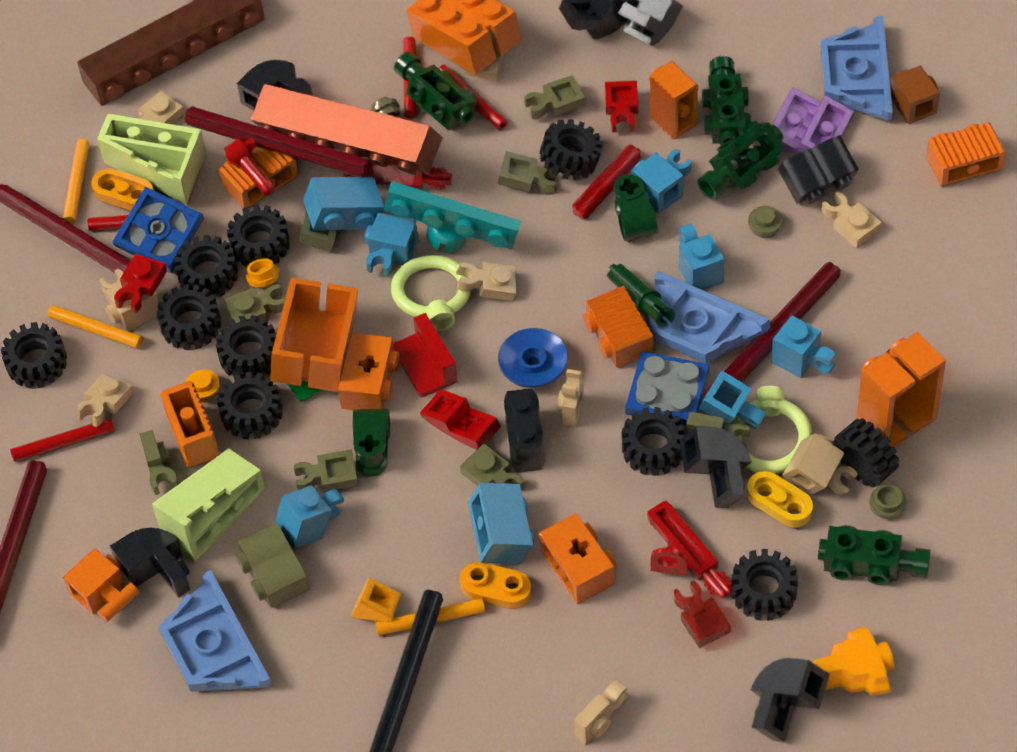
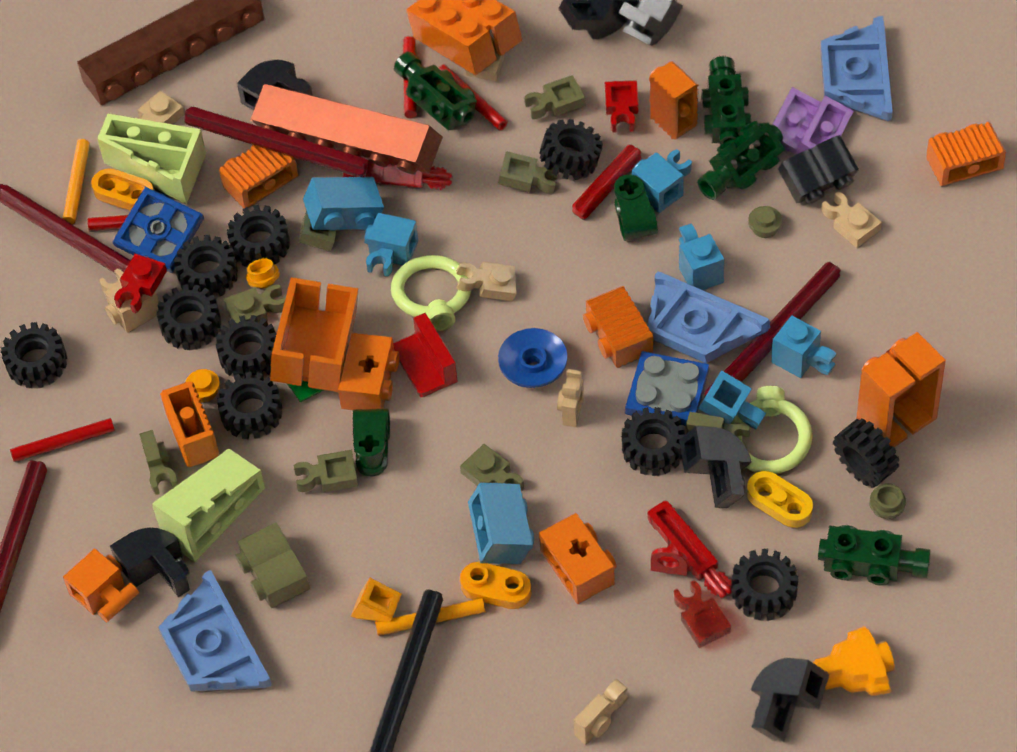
(95, 326): light orange bar -> none
(103, 396): tan plate -> none
(240, 154): red piece -> none
(306, 514): dark azure brick -> none
(386, 106): olive plate -> none
(450, 220): teal plate -> none
(458, 420): red slope -> none
(524, 430): black brick -> none
(647, 300): dark green axle -> none
(816, 466): tan brick -> none
(914, 94): dark orange brick -> none

